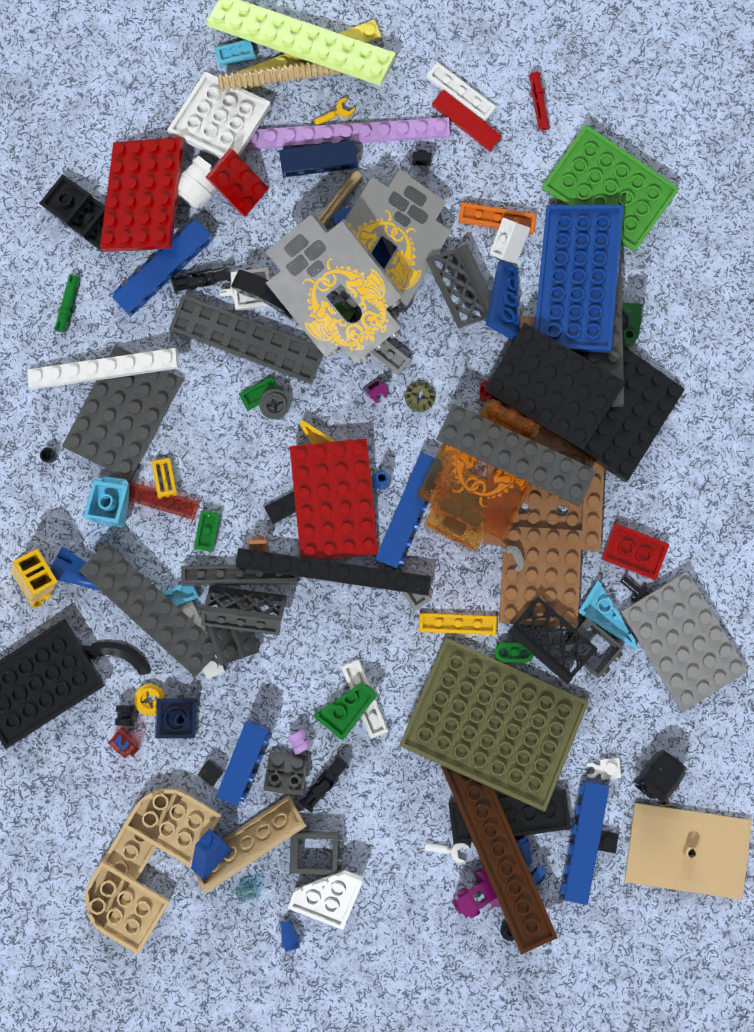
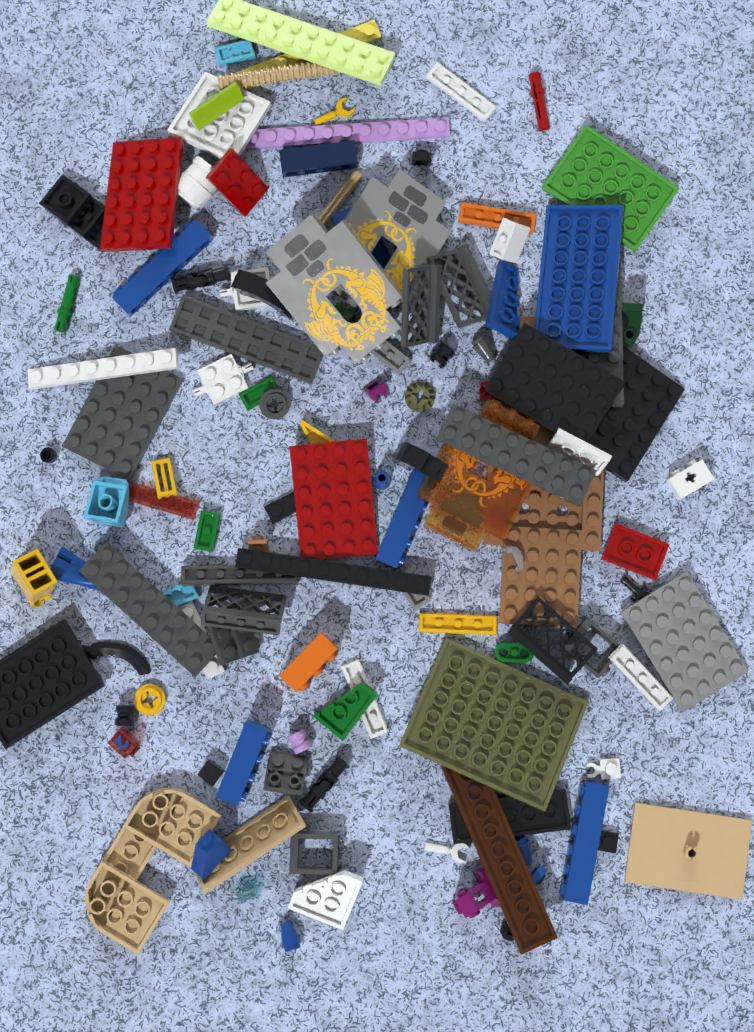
(175, 718): dark blue plate -> none
(216, 106): none -> lime tile
(222, 379): none -> white plate
(309, 663): none -> orange brick
(415, 458): none -> black arch
(429, 288): none -> dark grey fence
(442, 354): none -> black wheel
(466, 120): red tile -> none
(484, 348): none -> dark grey cone
(579, 450): none -> white tile
(602, 612): medium azure wing -> none
(640, 677): none -> white tile
(660, 777): black piece -> none
(700, 477): none -> white brick

